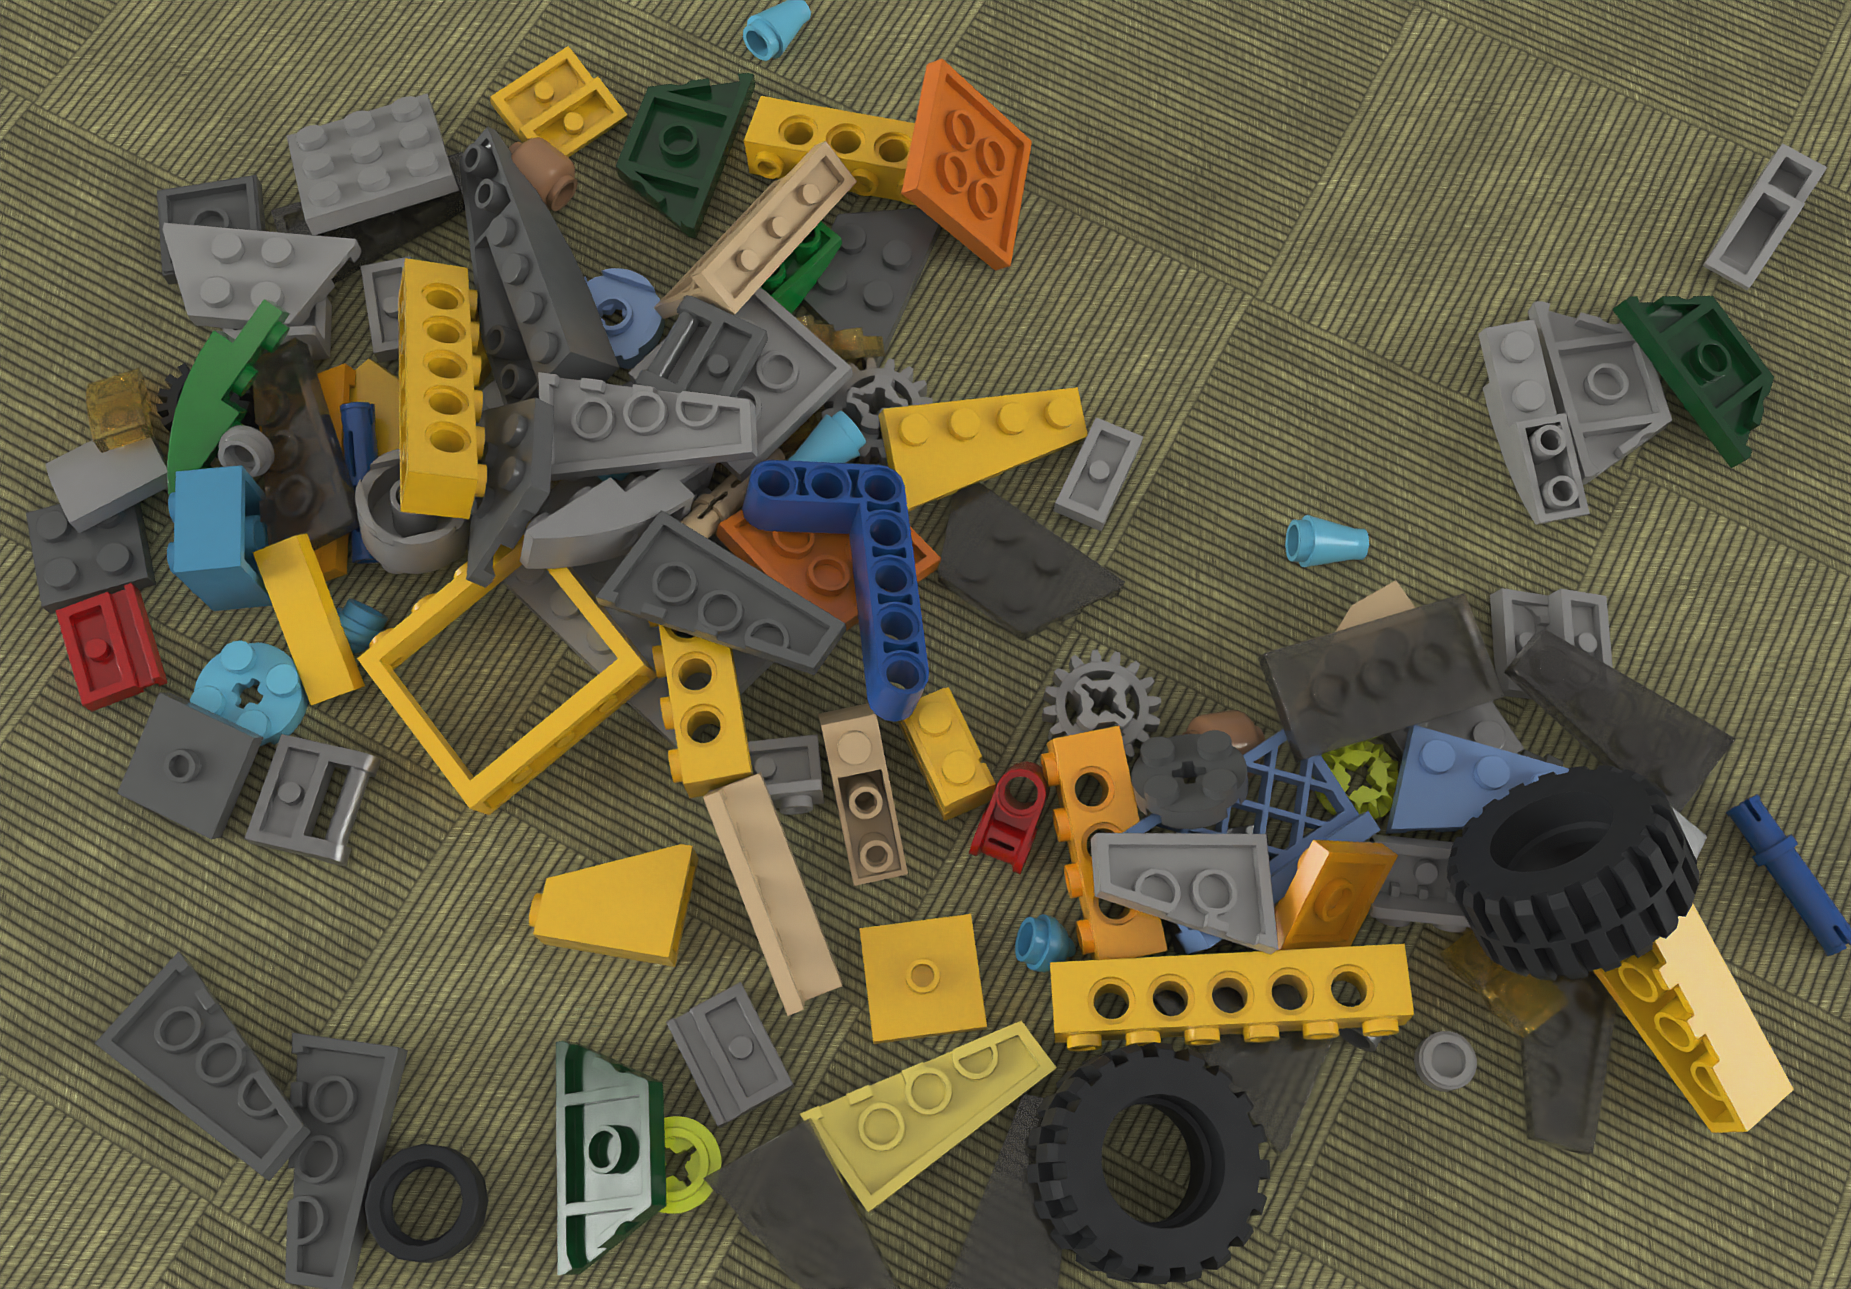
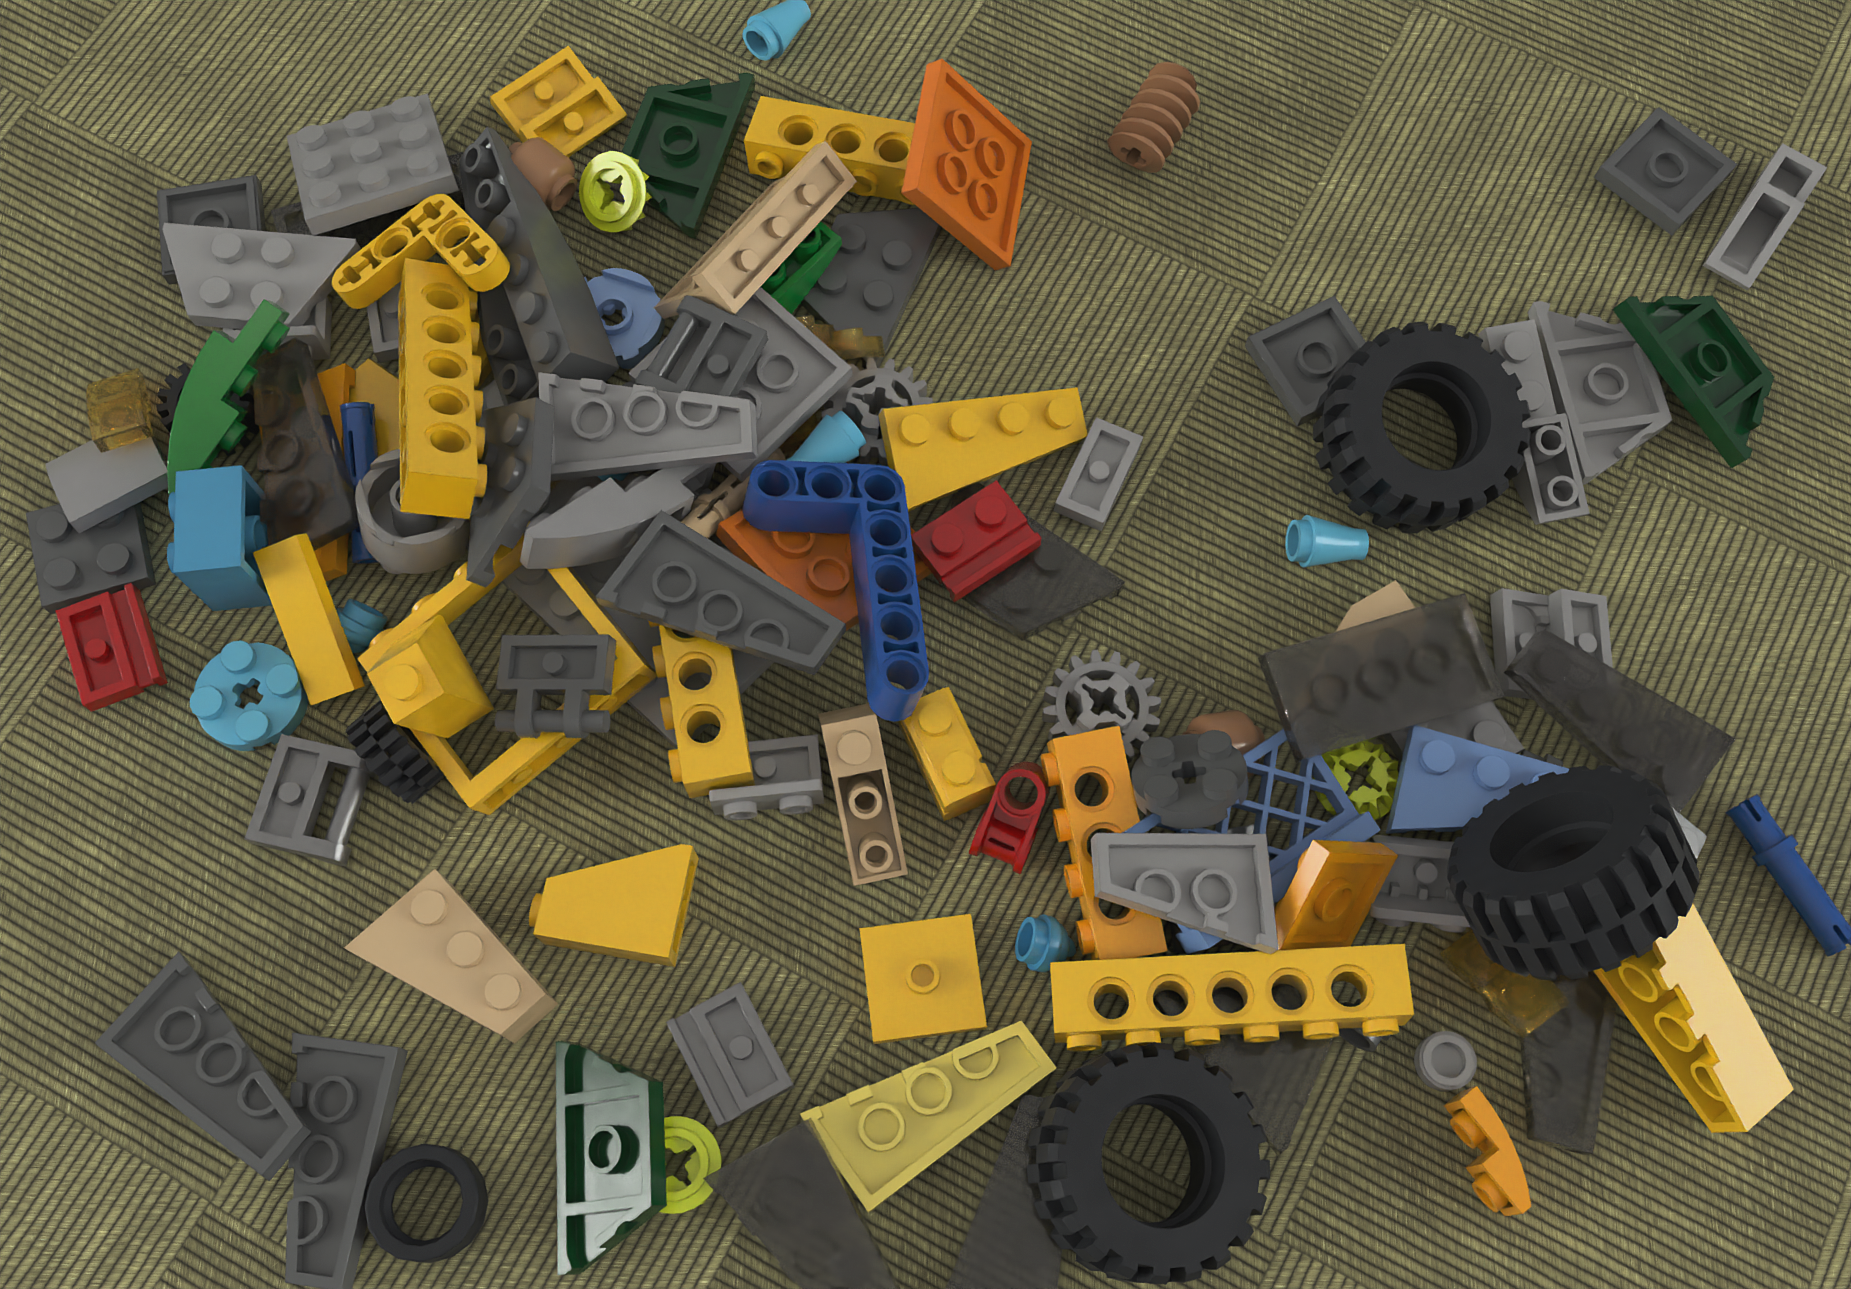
(190, 765): dark grey plate -> none
(233, 451): light grey plate -> none
(393, 754): none -> black tyre
(424, 230): none -> yellow beam
(429, 682): none -> yellow slope
(454, 957): none -> tan wedge
(555, 666): none -> dark grey plate
(597, 196): none -> neon yellow gear
(773, 891): tan fence -> none
(975, 541): none -> red plate
(1155, 118): none -> medium nougat piece
(1304, 354): none -> dark grey plate
(1471, 391): none -> black tyre
(1498, 1170): none -> light orange slope
(1665, 171): none -> dark grey plate

